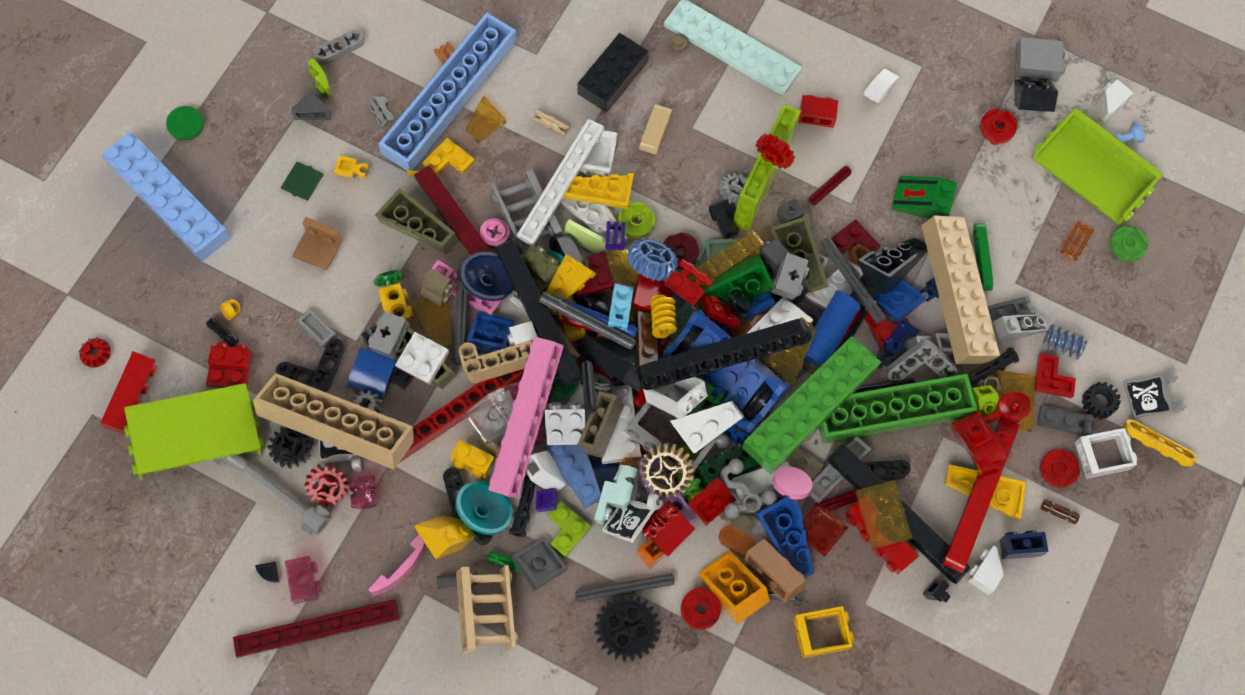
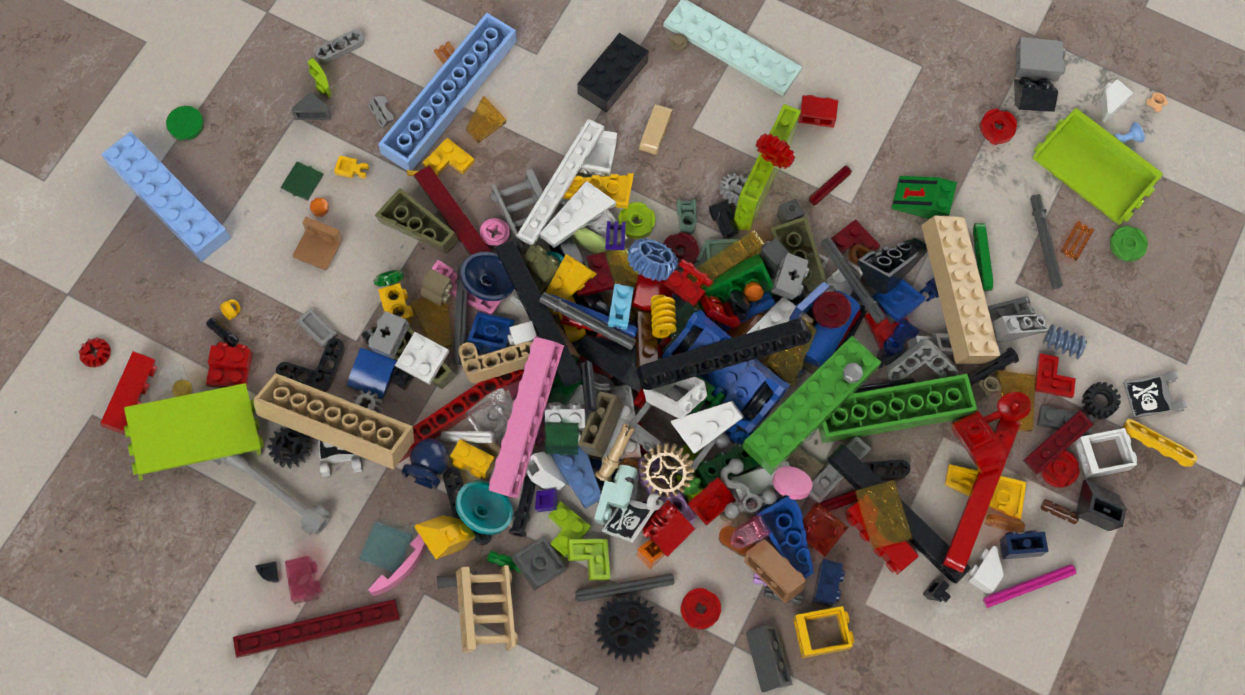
(182, 388): none -> clear yellow plate
(319, 207): none -> orange tile
(322, 491): red gear -> none
(362, 489): clear pink wheel -> none
(385, 547): none -> clear light blue tile
(428, 460): none -> dark blue tile
(468, 436): none -> white axle
(550, 122): tan pin -> none
(561, 438): none -> clear green piece
(576, 214): none -> white wing
(594, 552): none -> lime plate
(611, 461): none -> tan pin
(687, 213): none -> sand green piece
(735, 587): light orange slope -> none
(752, 531): none -> clear pink piece
(753, 291): none -> orange tile
(769, 658): none -> dark grey panel
(808, 302): none -> tile
(827, 583): none -> dark blue brick
(832, 310): none -> dark red tile
(852, 373): none -> light grey tile
(880, 85): white slope -> none
(985, 399): lime brick -> none
(1005, 523): none -> clear orange tile
(1030, 585): none -> dark pink axle
(1046, 241): none -> dark grey axle
(1058, 442): none -> dark red tile
(1100, 507): none -> black slope
(1157, 97): none -> light nougat plate

